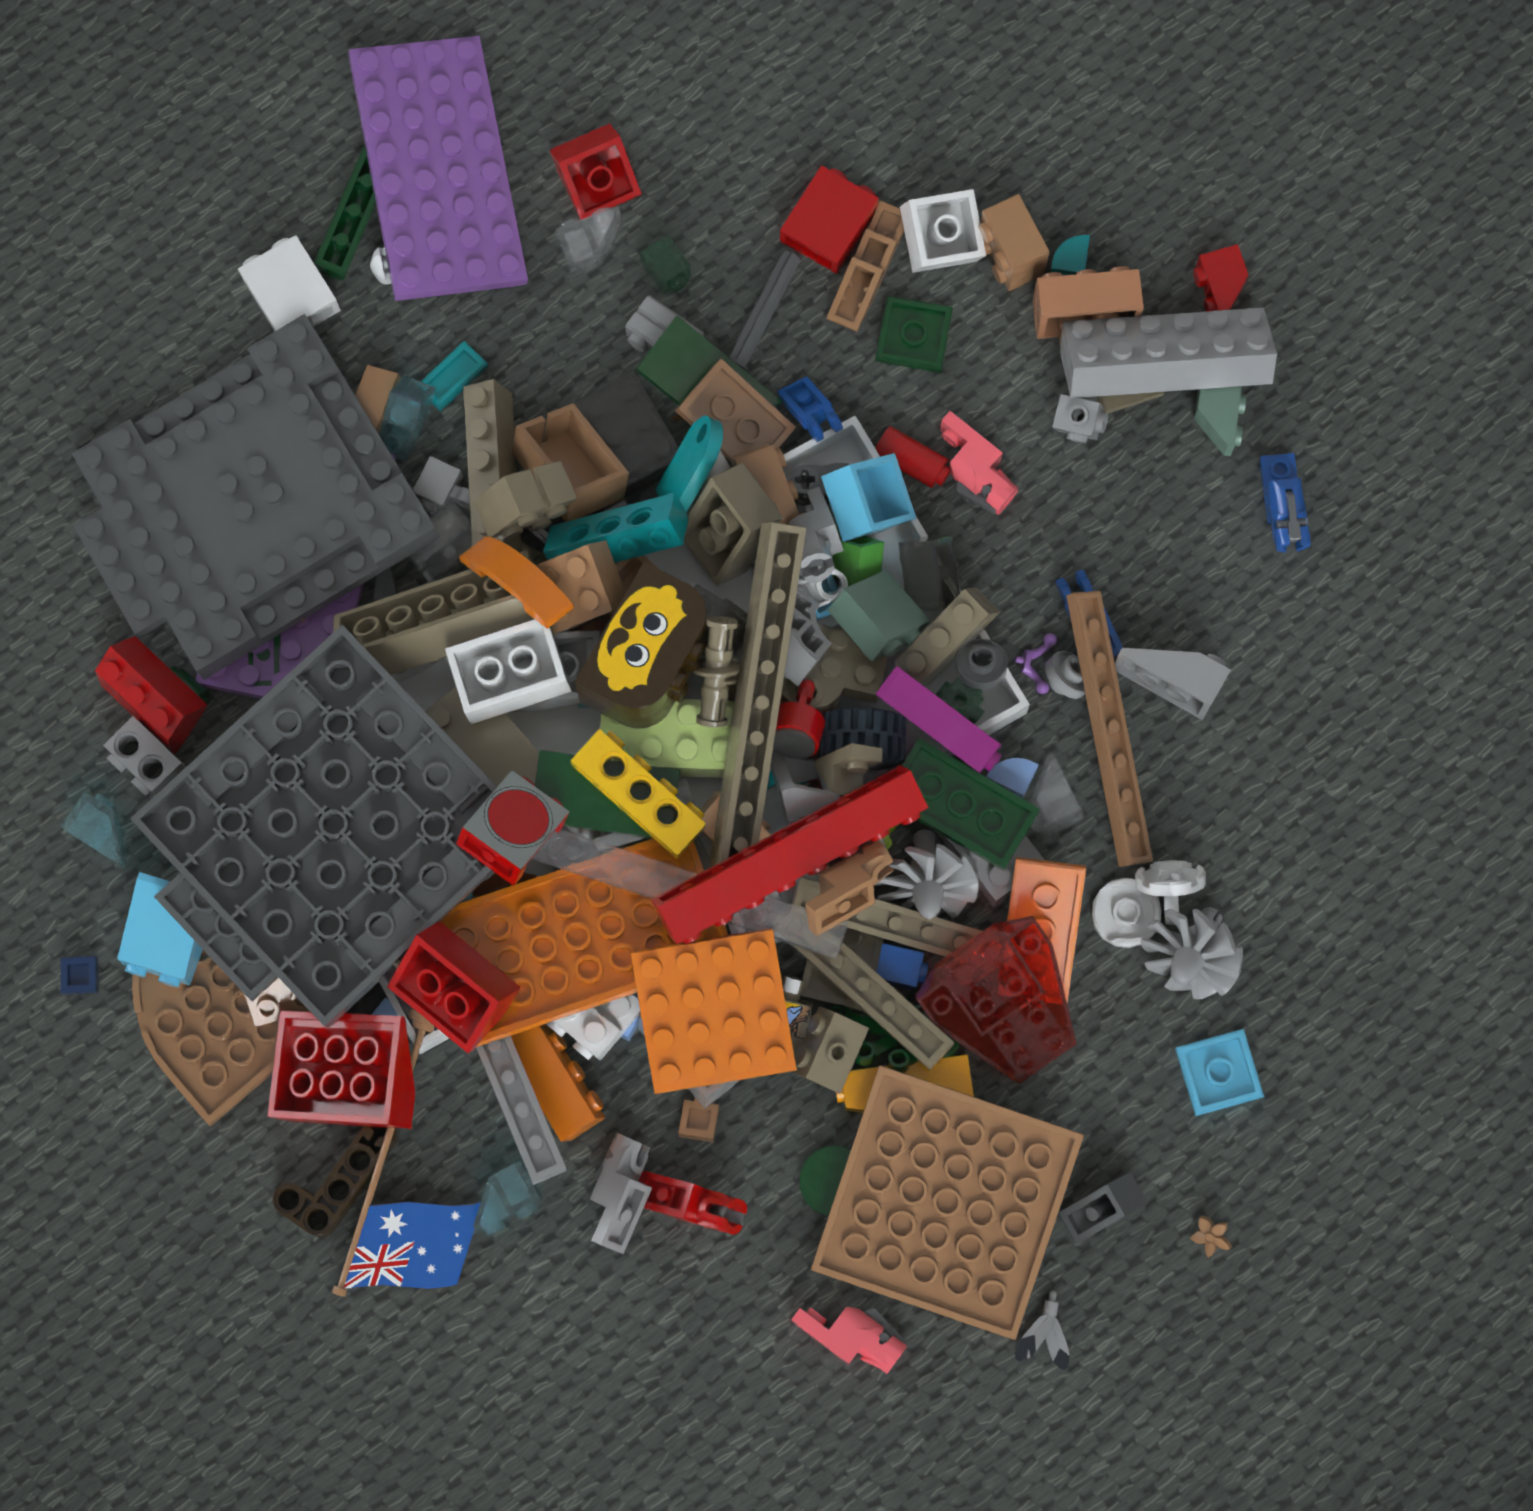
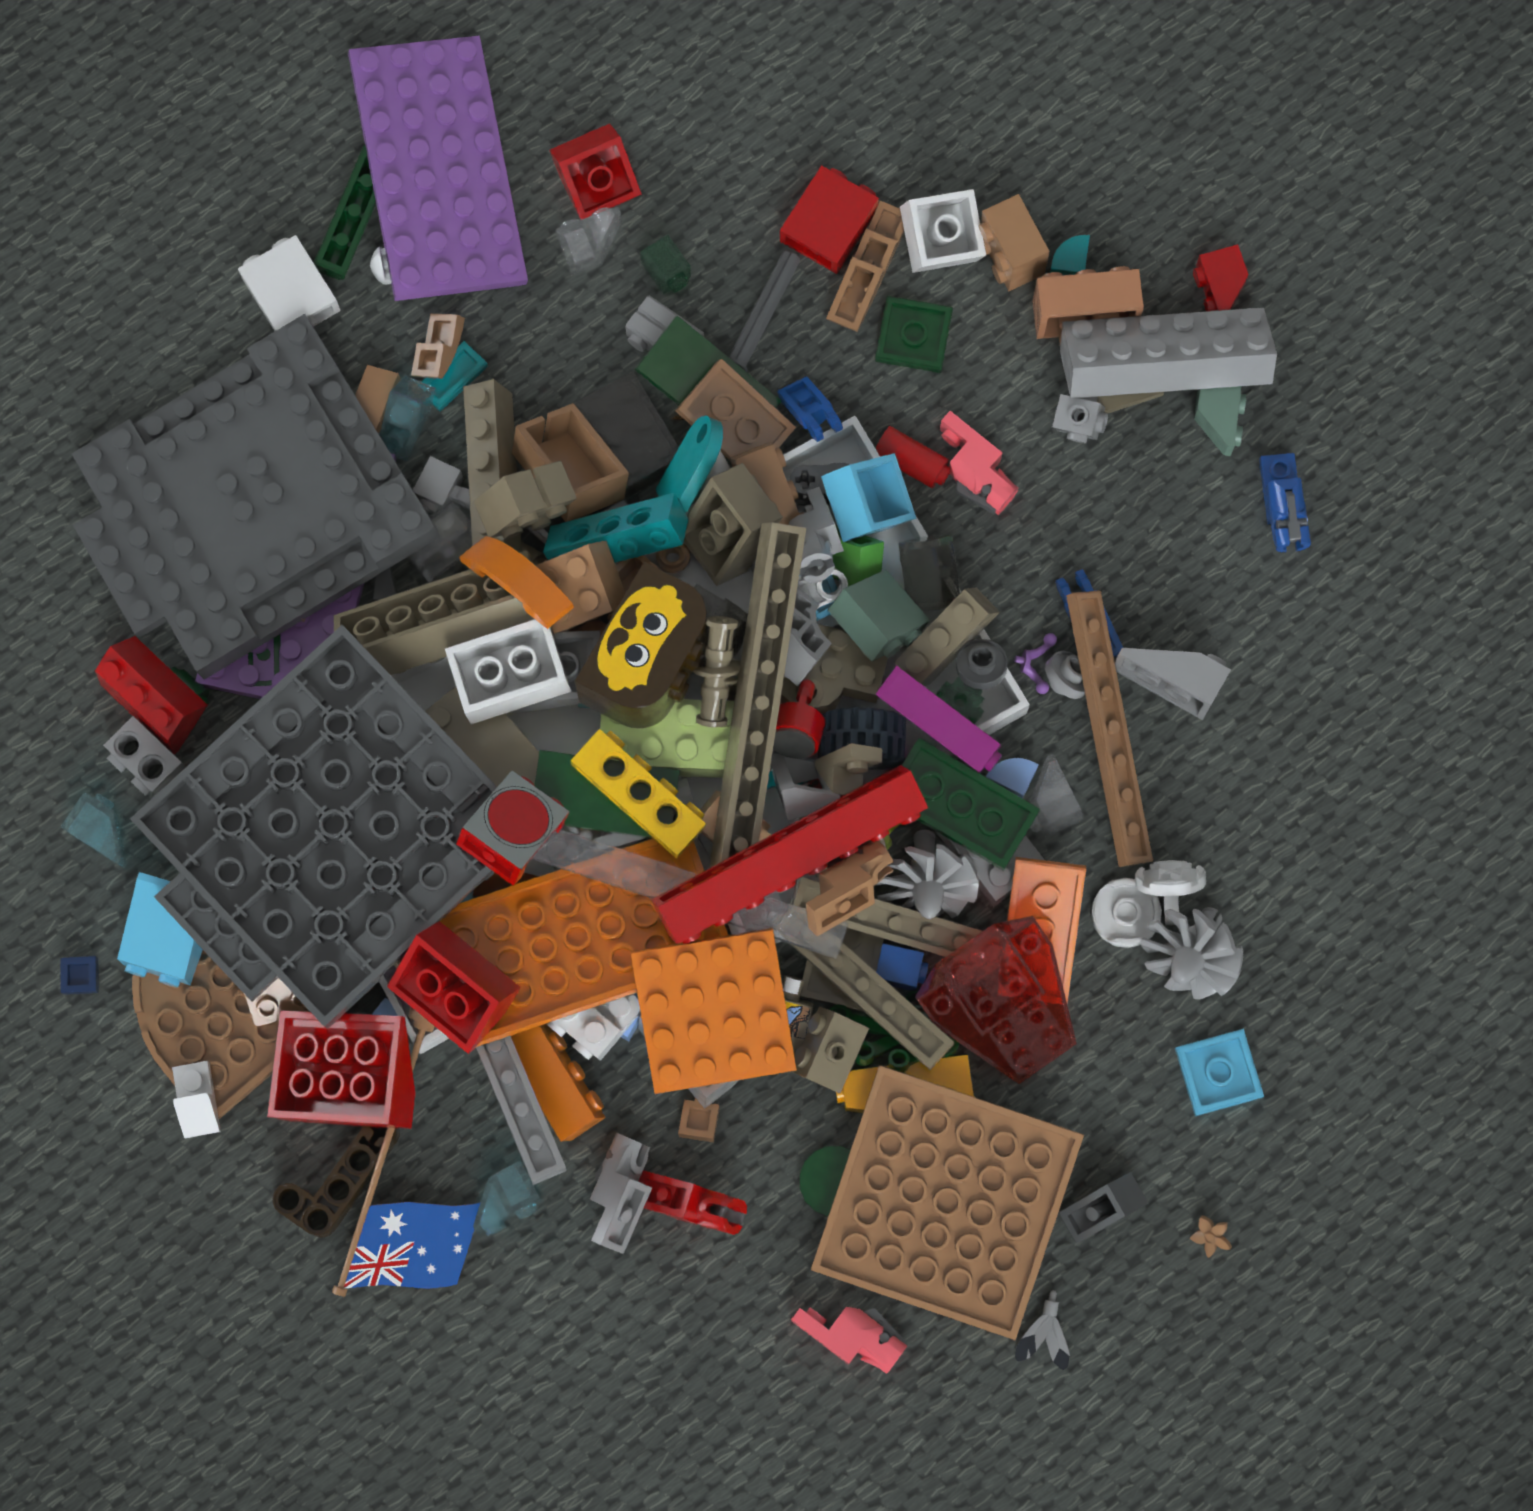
(195, 1099): none -> white slope
(439, 349): none -> medium nougat slope
(677, 566): none -> medium nougat plate

